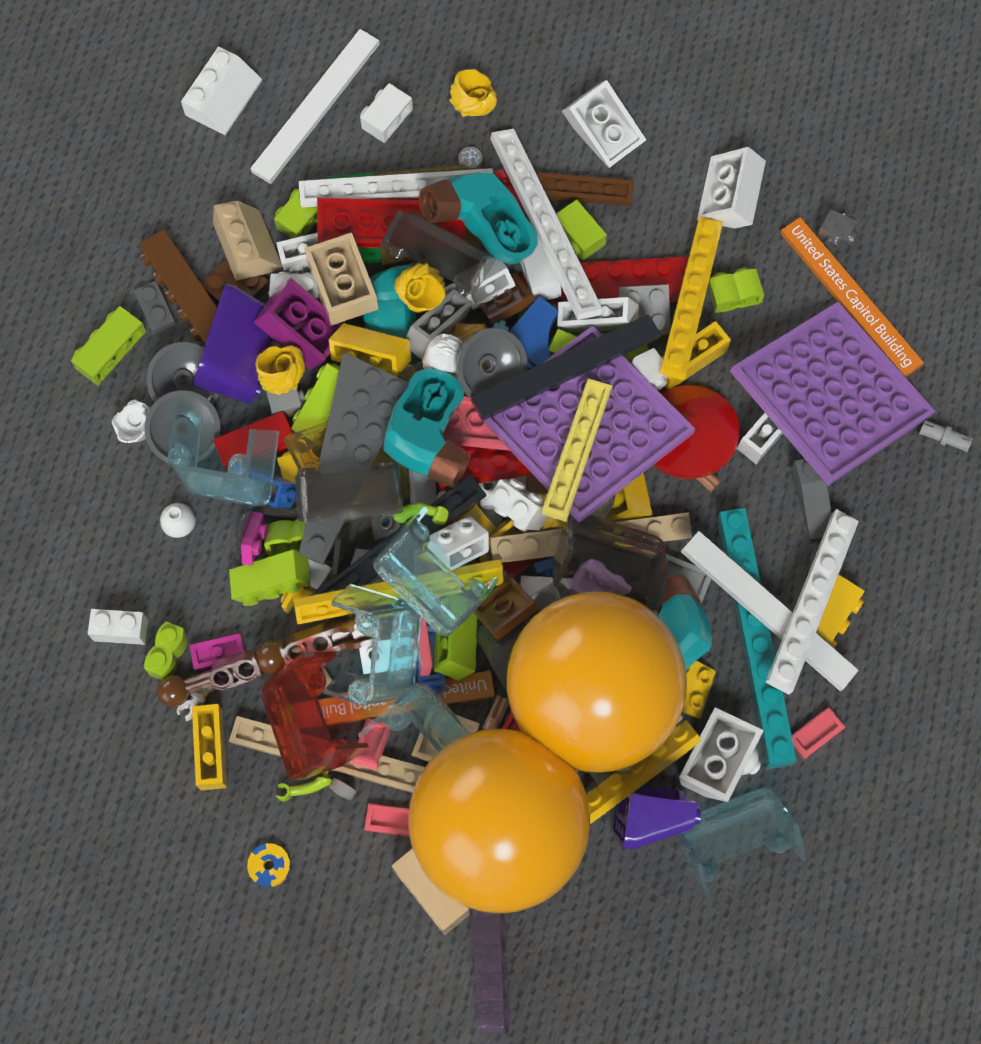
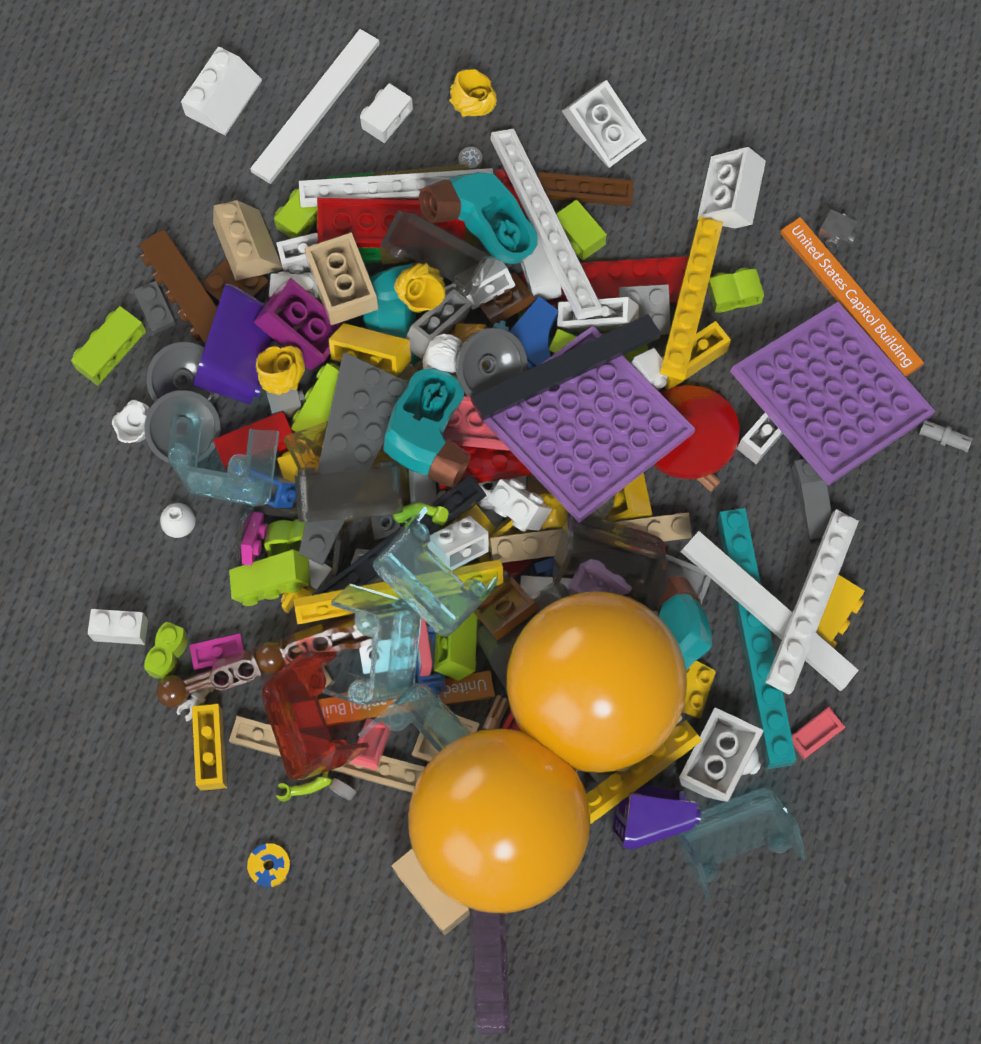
(387, 819): coral tile -> none
(577, 450): light yellow tile -> none

